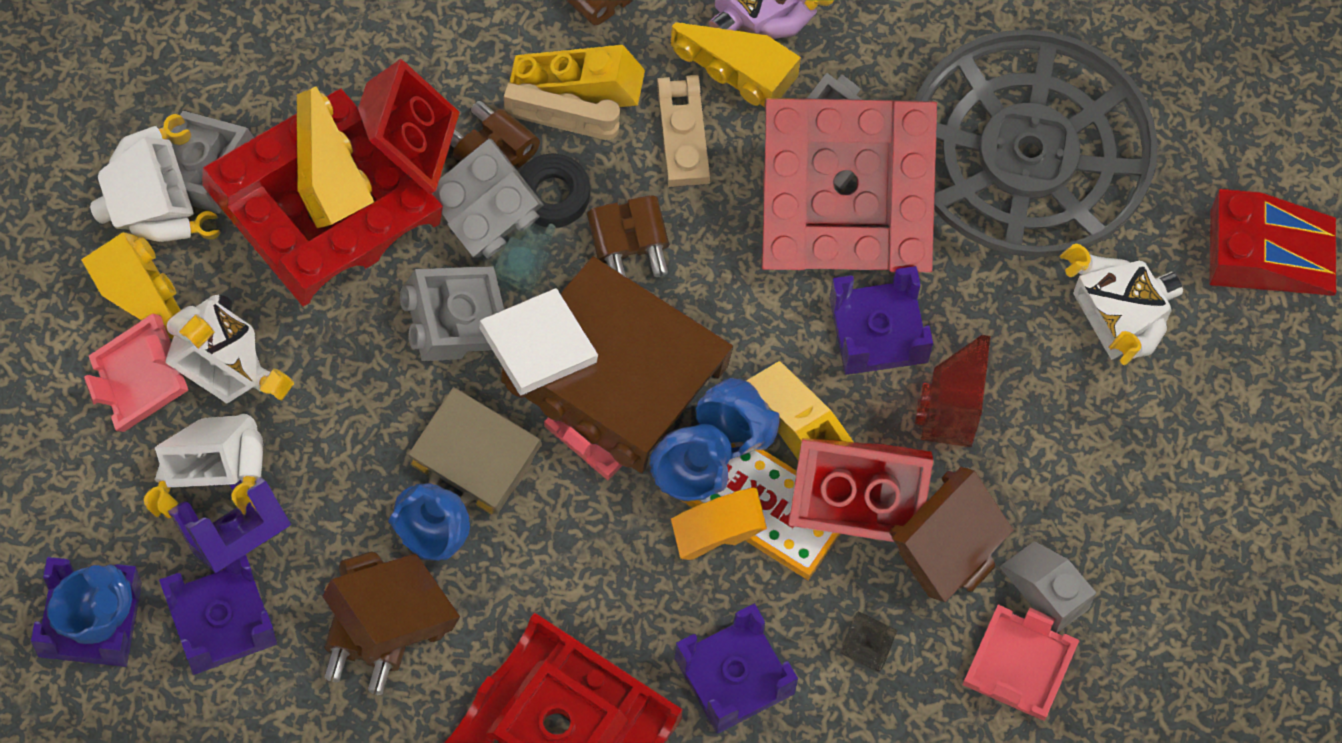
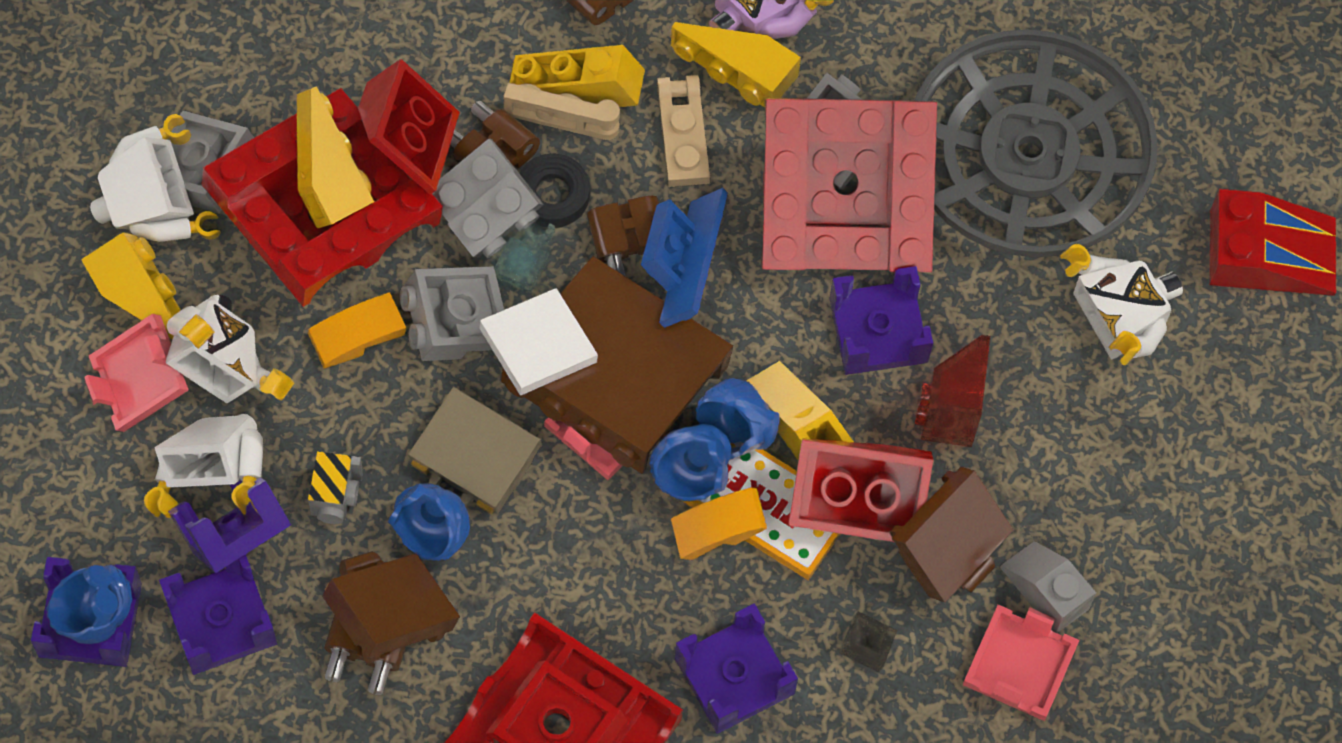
(334, 486): none -> brick
(356, 328): none -> light orange slope
(681, 252): none -> blue bracket

